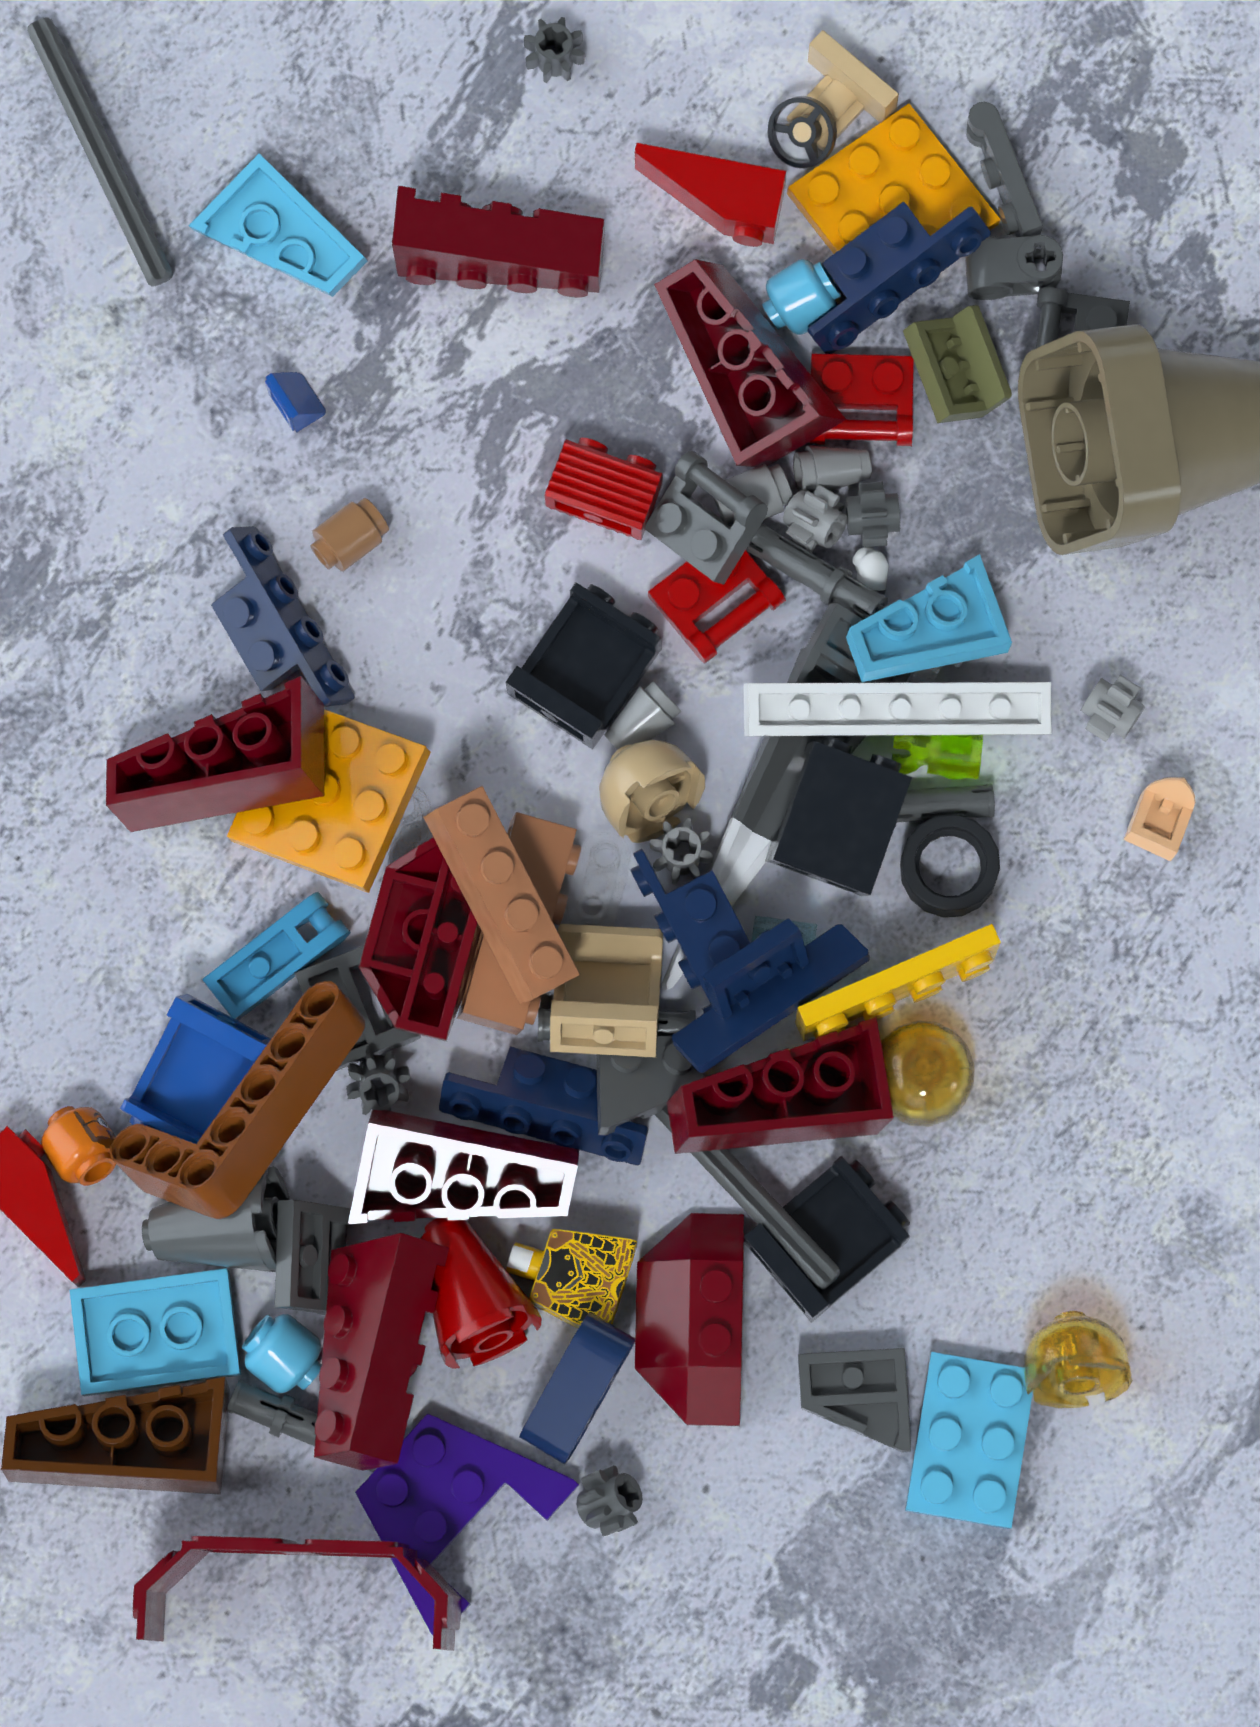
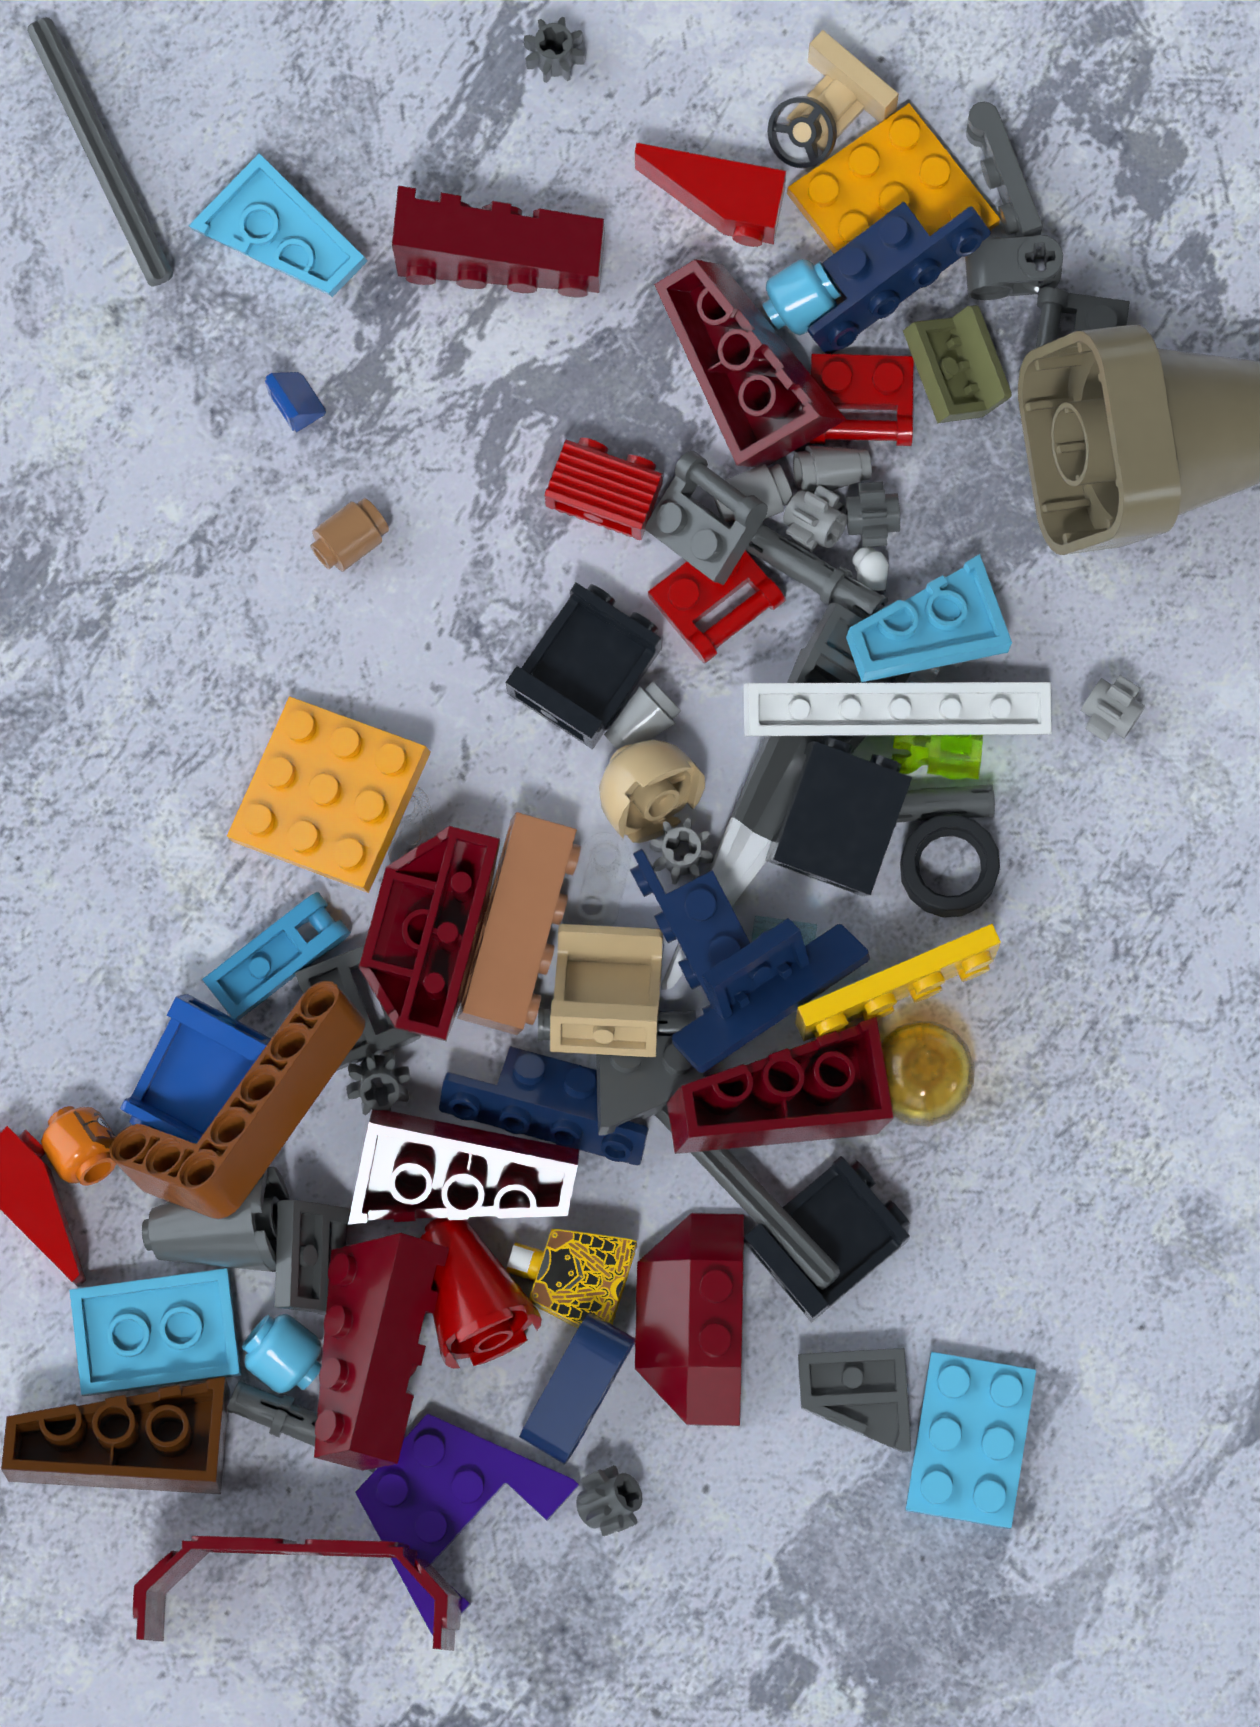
(224, 765): dark red wedge -> none
(272, 626): dark blue bracket -> none
(501, 895): nougat brick -> none
(1075, 1360): clear yellow cylinder -> none
(1162, 816): light nougat plate -> none

